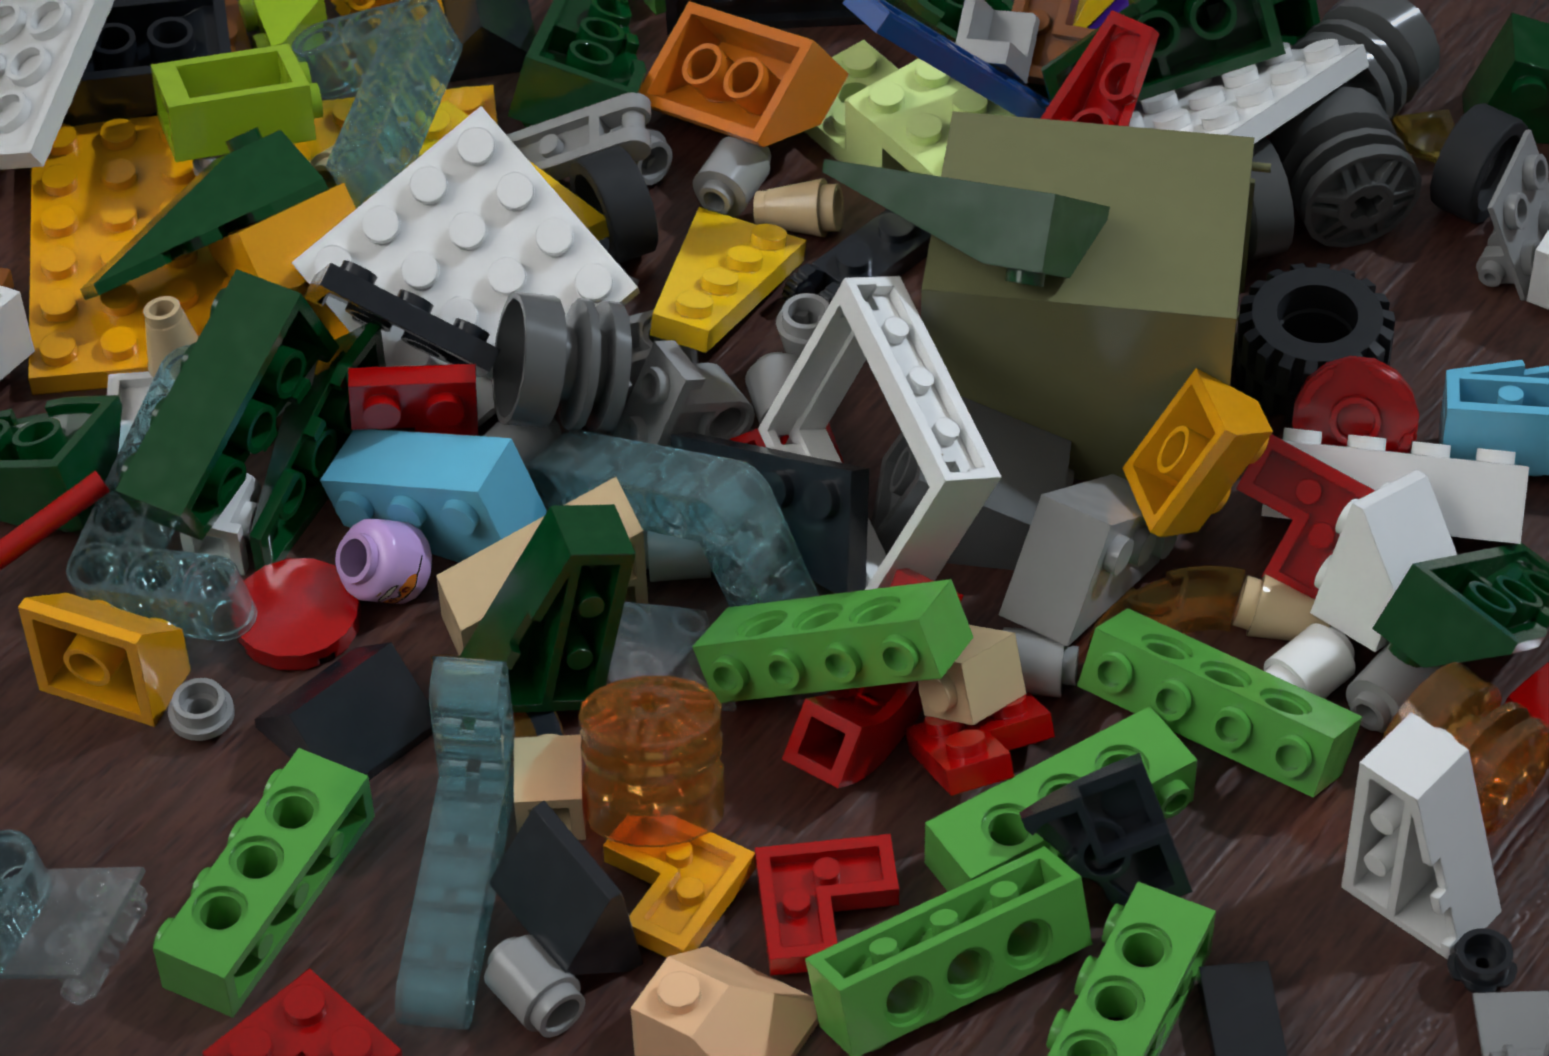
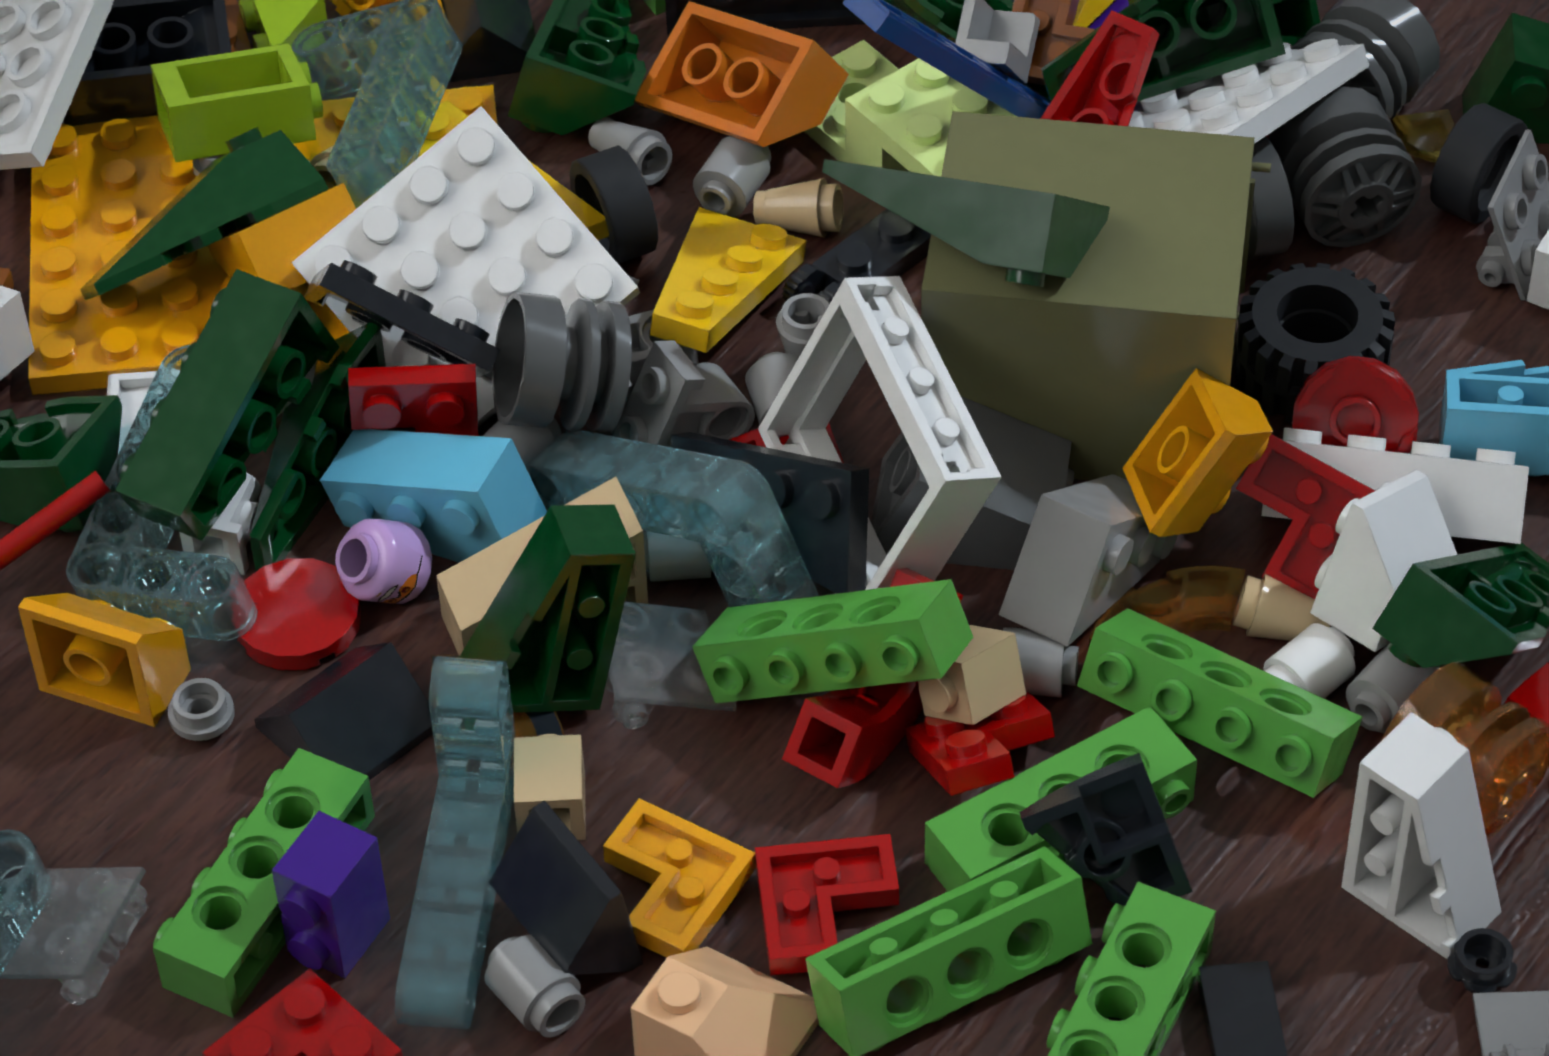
(165, 330): tan cone -> none
(331, 894): none -> dark purple piece
(587, 131): light grey plate -> none
(652, 761): clear orange wheel -> none

